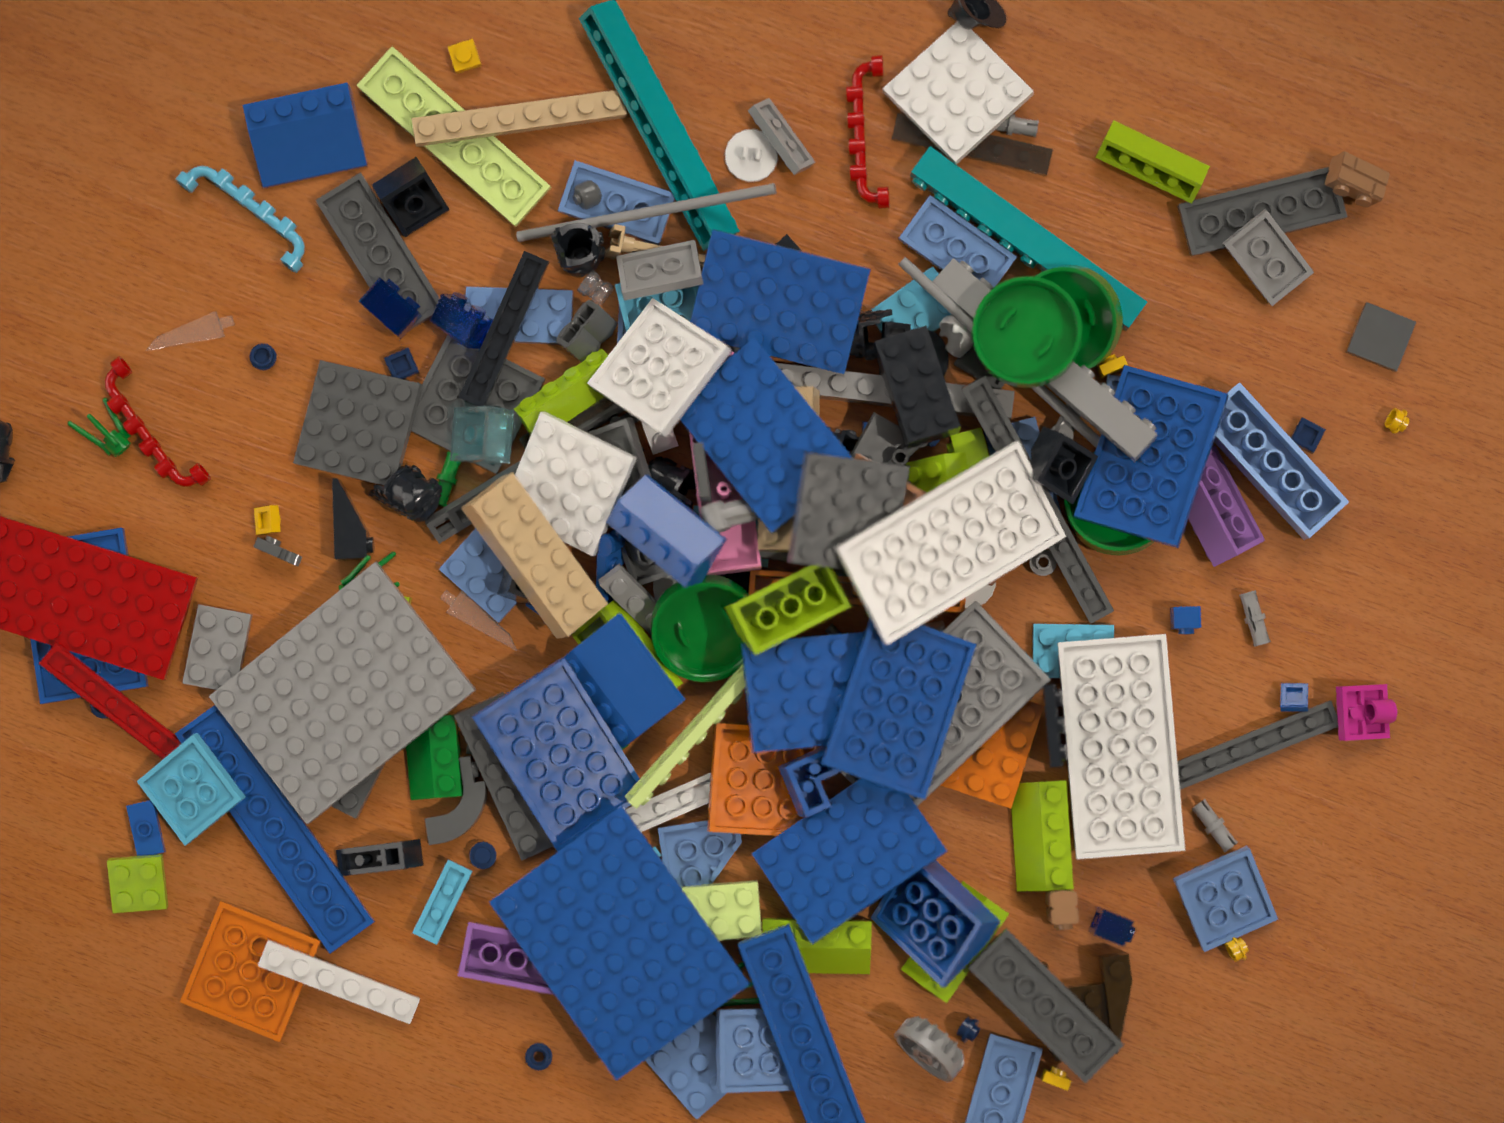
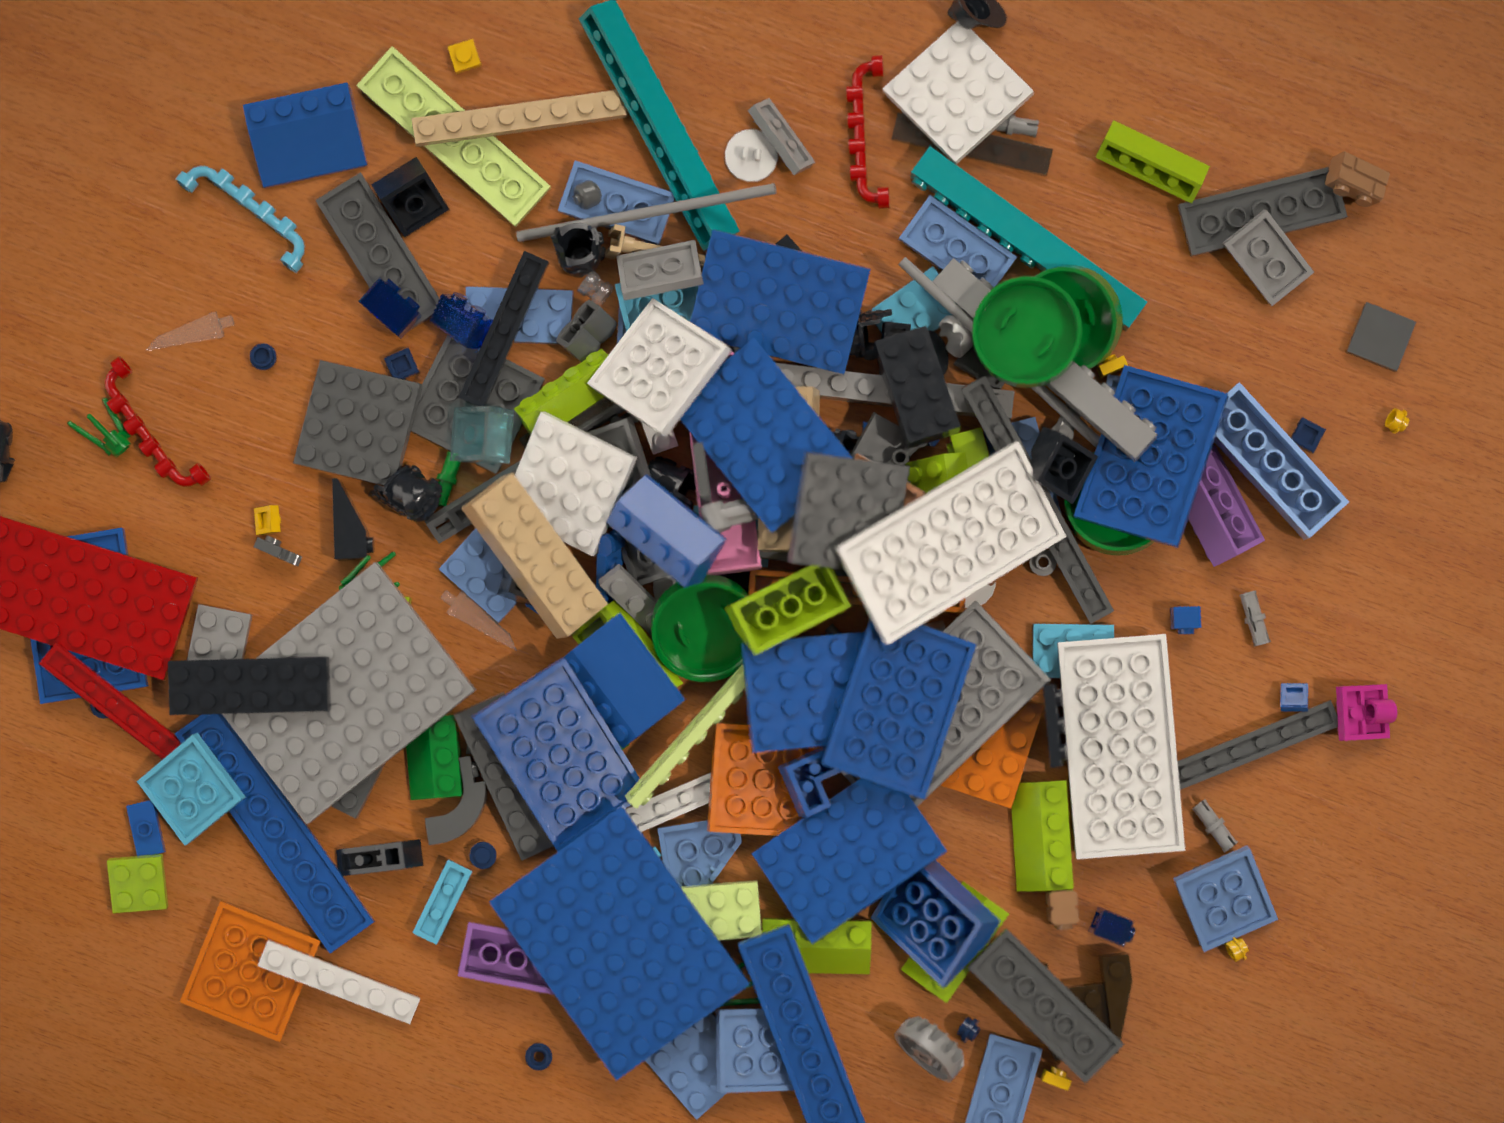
(249, 686): none -> black plate

